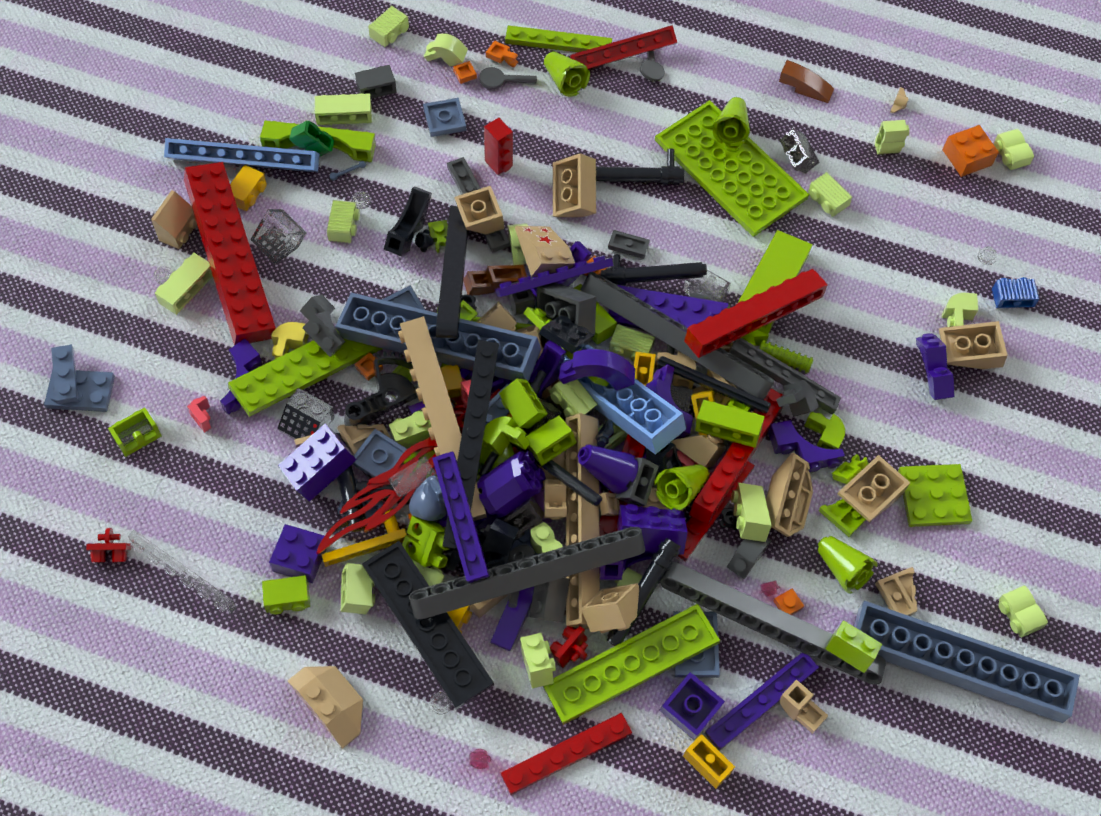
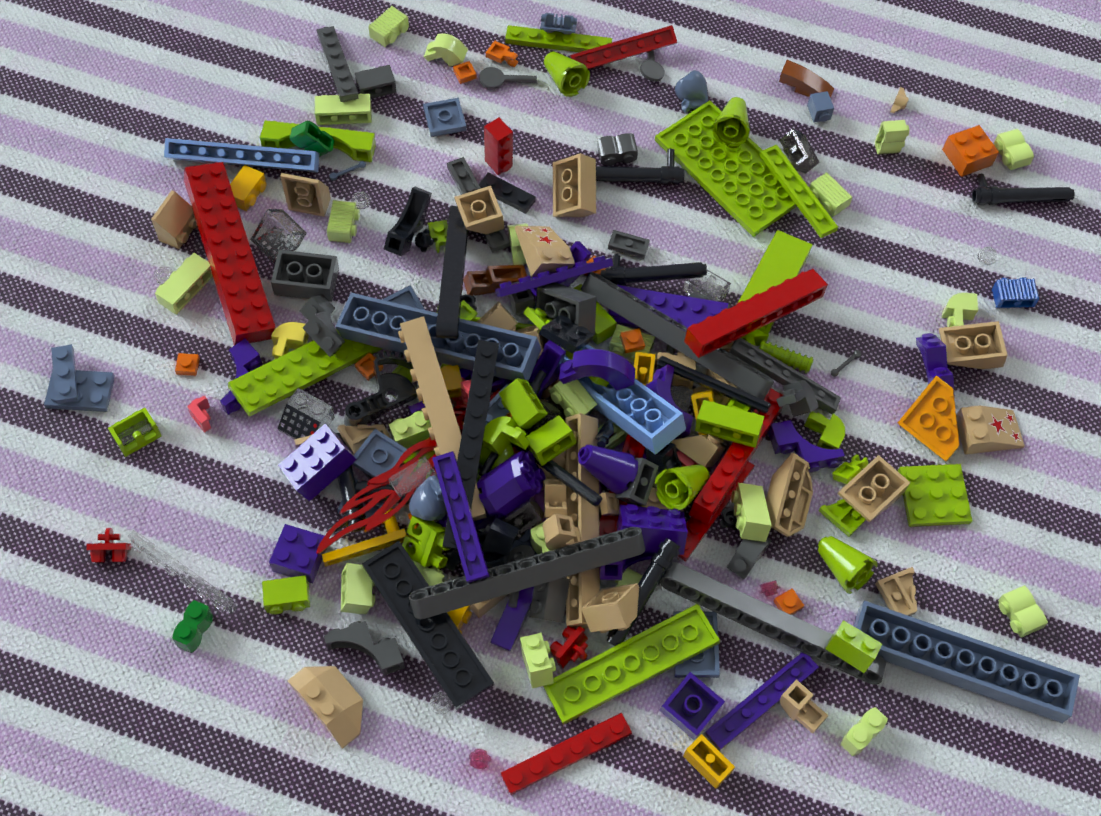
(187, 364): none -> orange plate
(195, 622): none -> green brick
(304, 275): none -> dark grey brick
(305, 194): none -> tan slope
(337, 64): none -> dark grey plate
(358, 637): none -> dark grey arch
(508, 193): none -> black plate
(560, 531): none -> tan brick
(565, 25): none -> sand blue hinge
(617, 149): none -> dark grey brick
(632, 340): none -> orange plate
(692, 91): none -> sand blue piece
(799, 191): none -> lime plate
(820, 106): none -> sand blue brick
(856, 354): none -> dark grey hinge
(864, 731): none -> yellowish green brick
(934, 419): none -> light orange plate
(988, 429): none -> tan slope
(995, 195): none -> black cylinder

